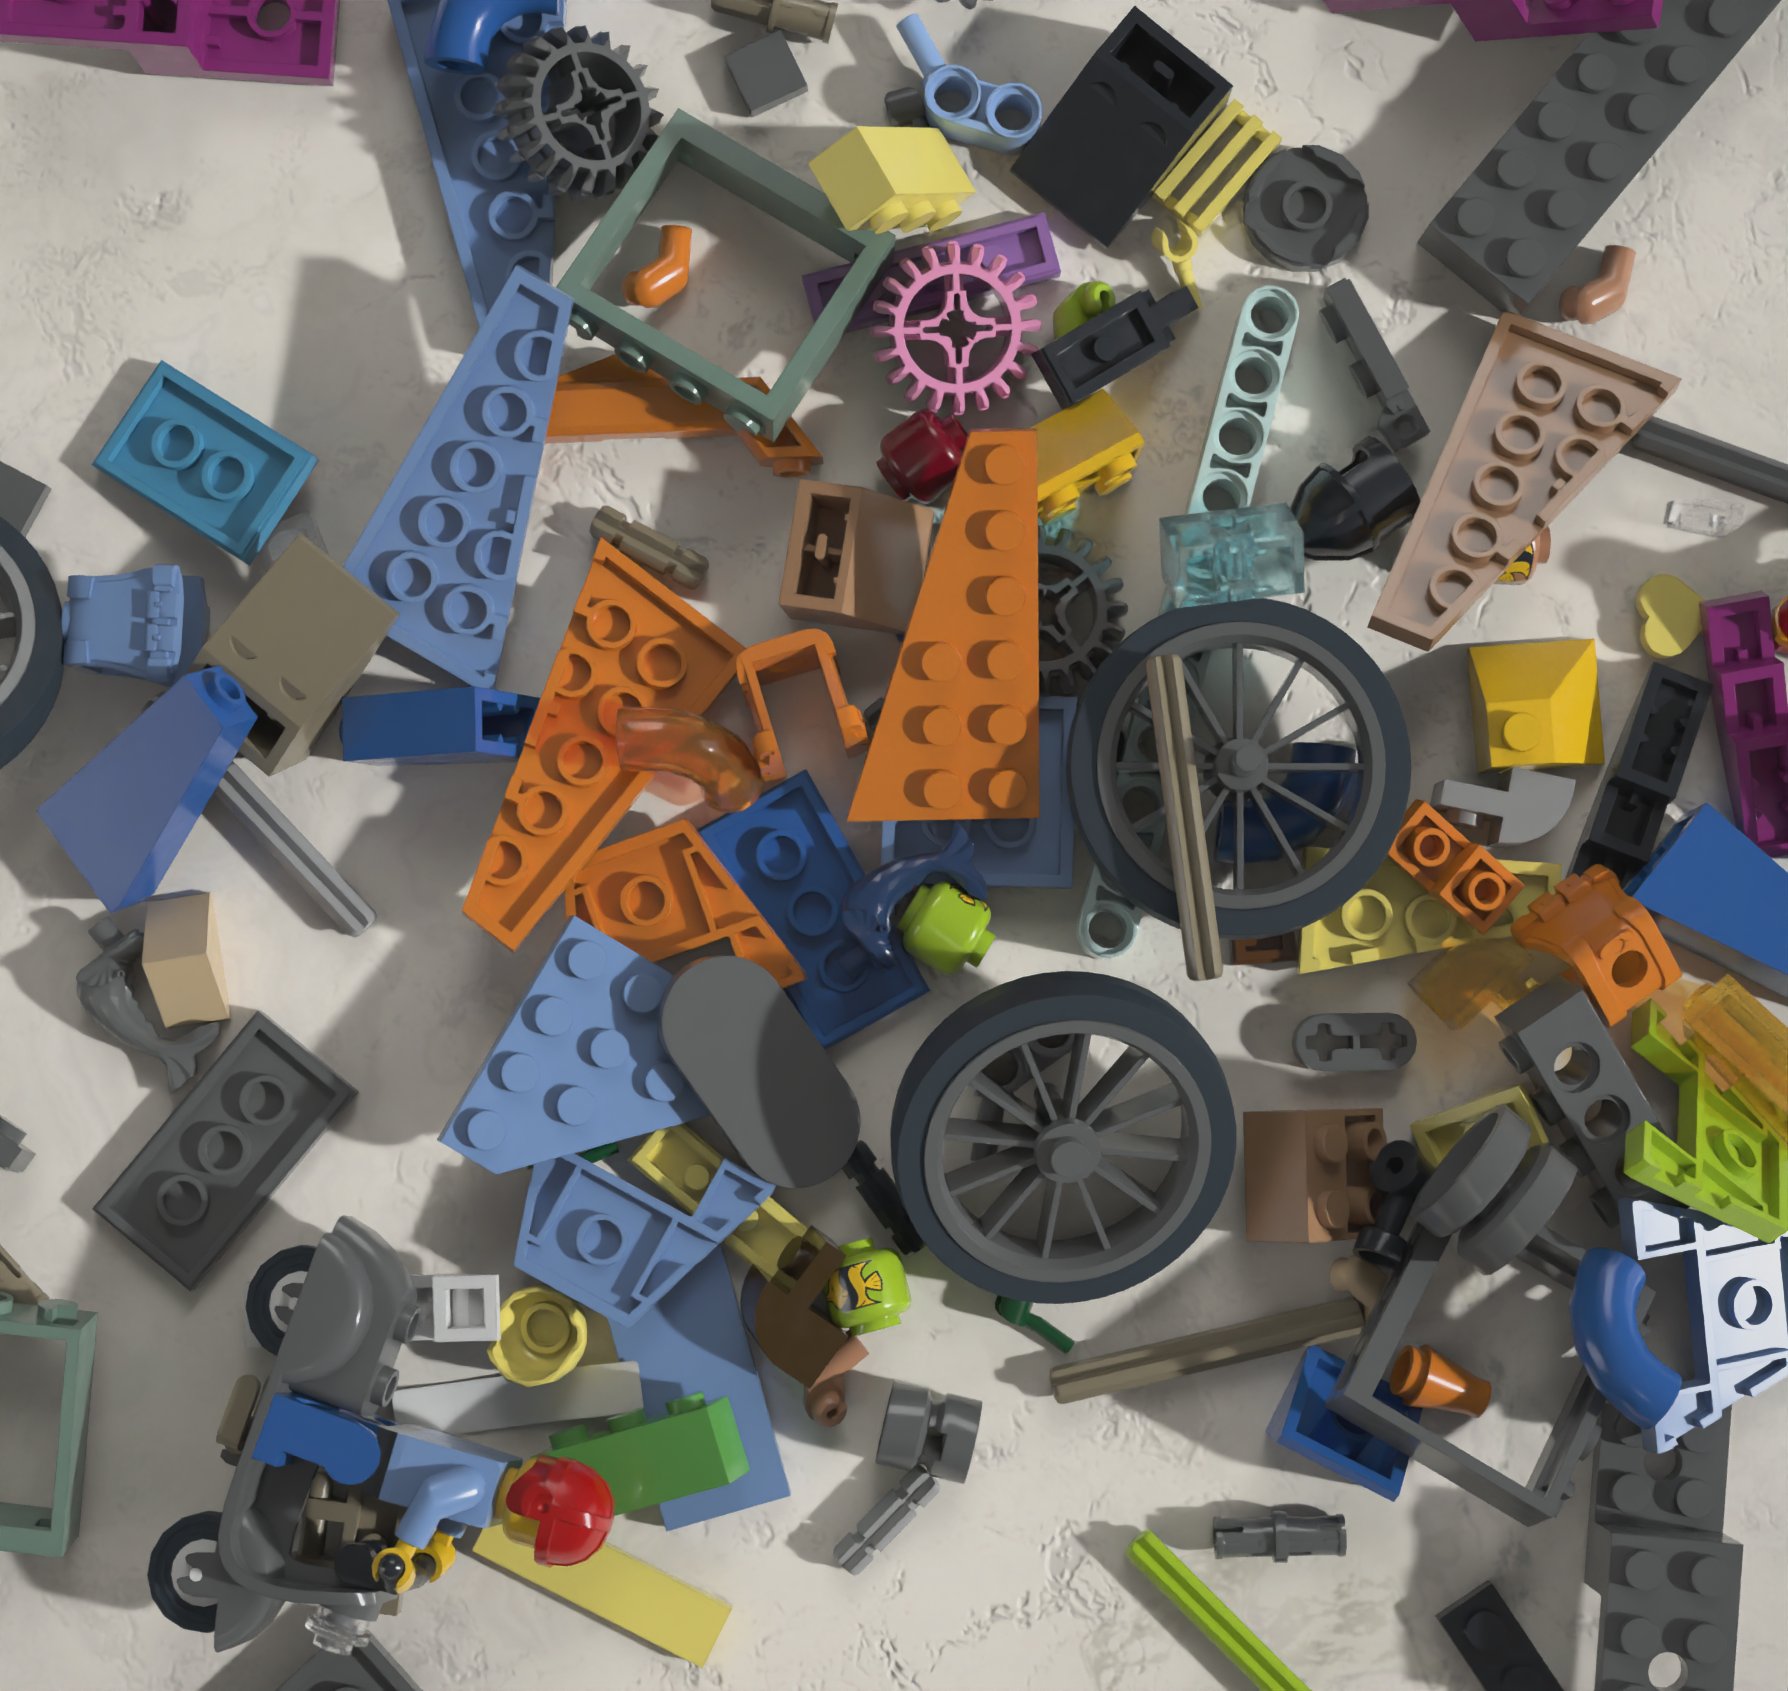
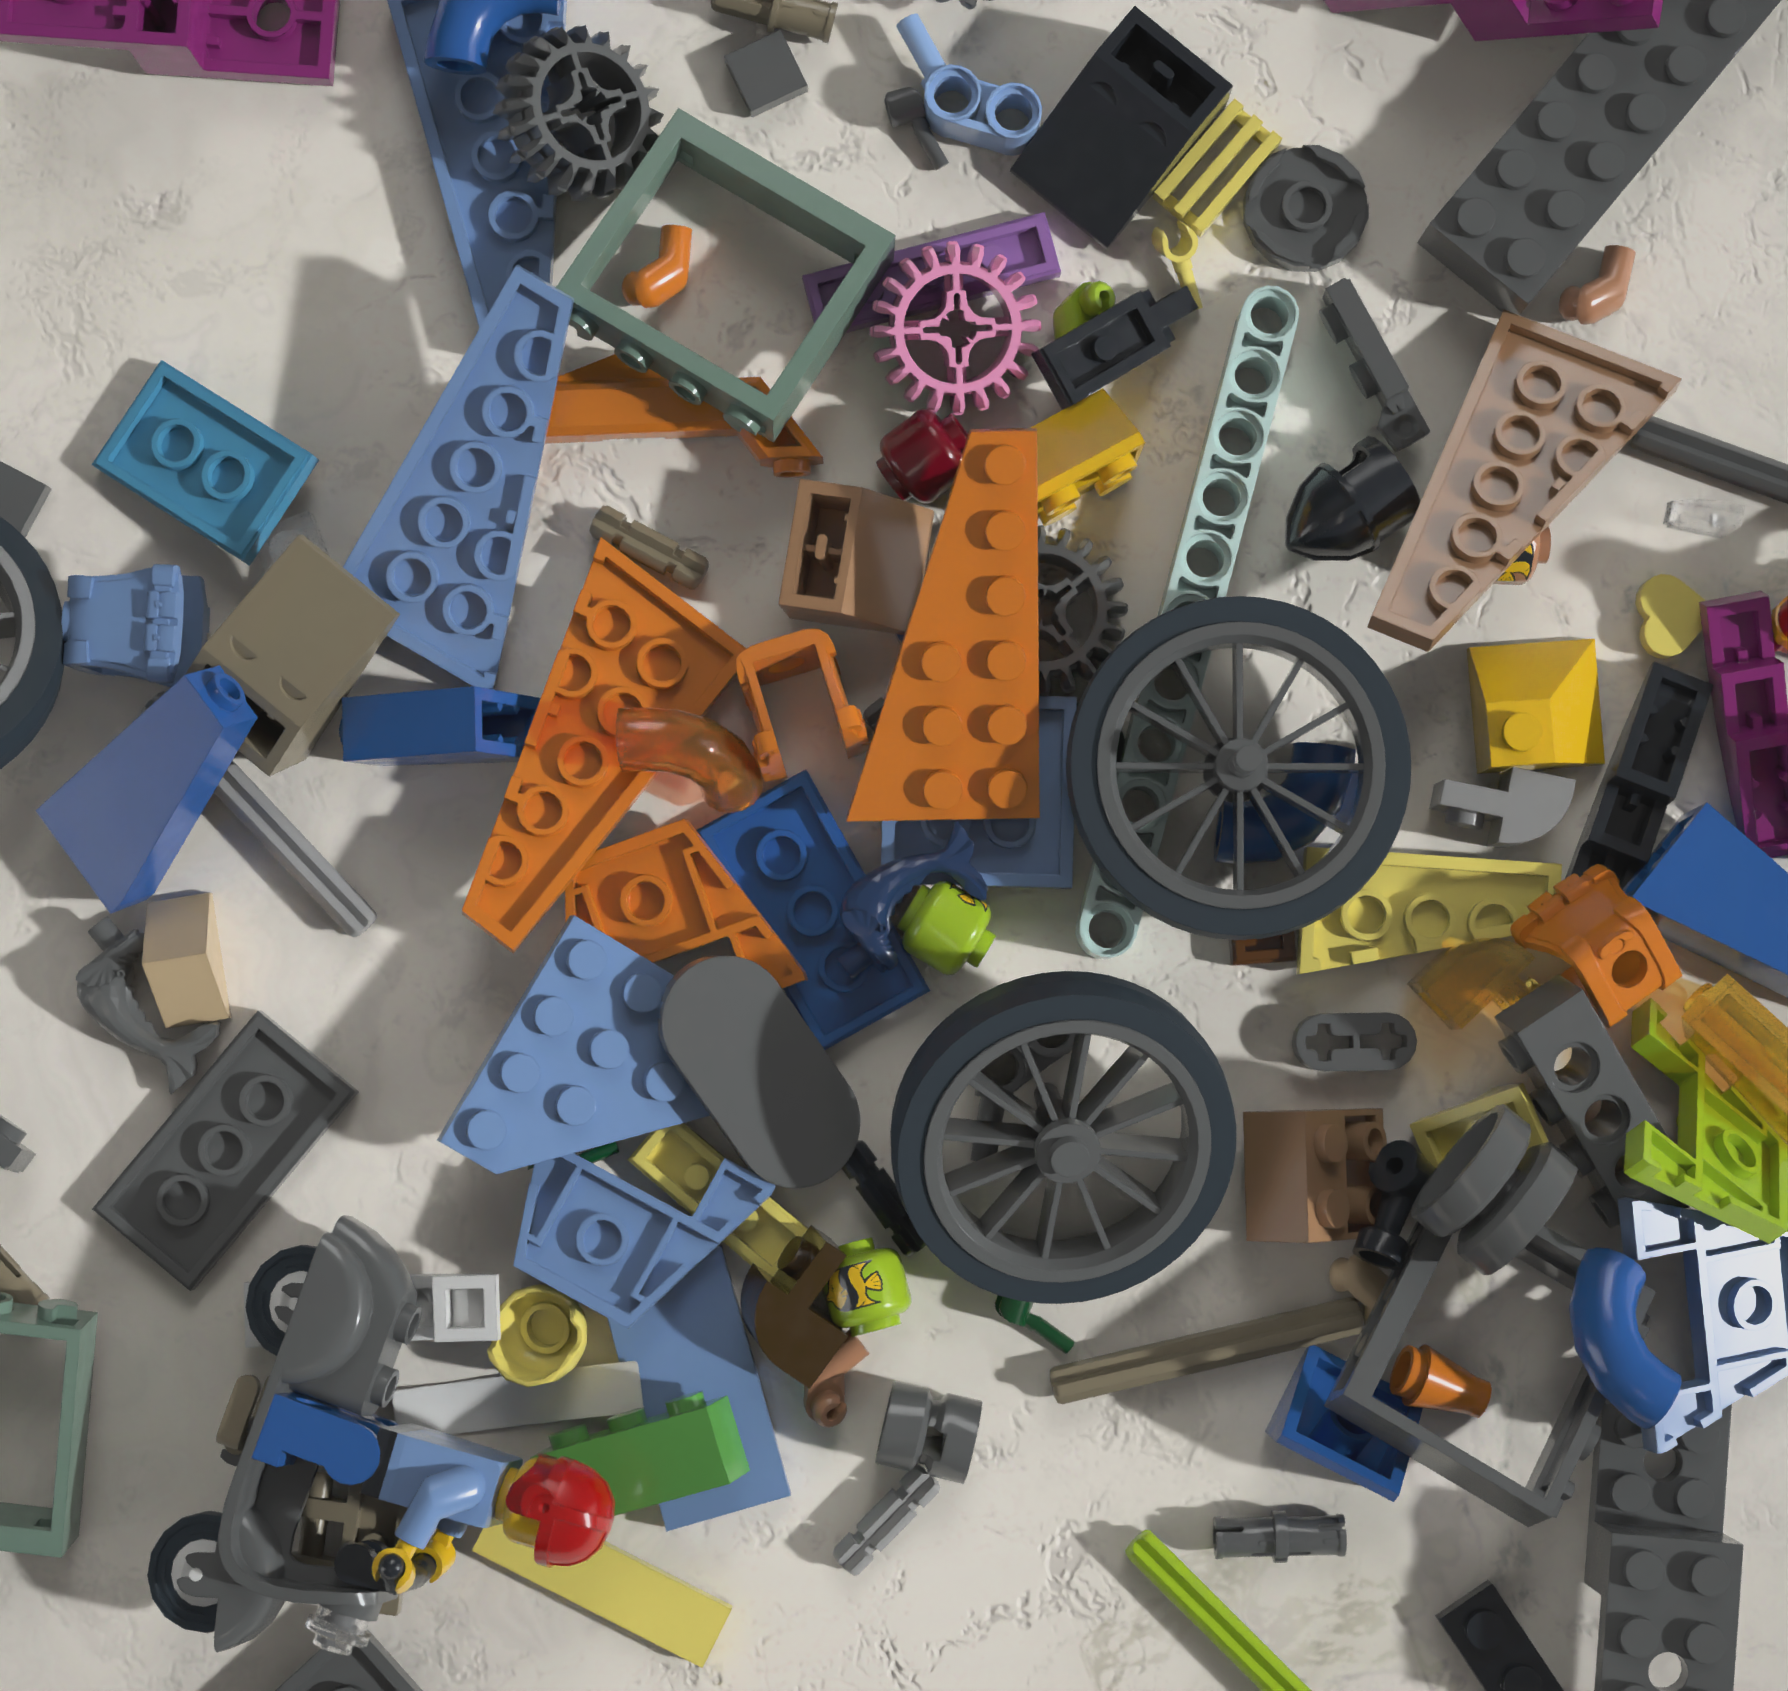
(892, 179): light yellow brick -> none
(1184, 817): dark tan axle -> none
(1232, 555): clear light blue brick -> none
(1452, 868): orange slope -> none

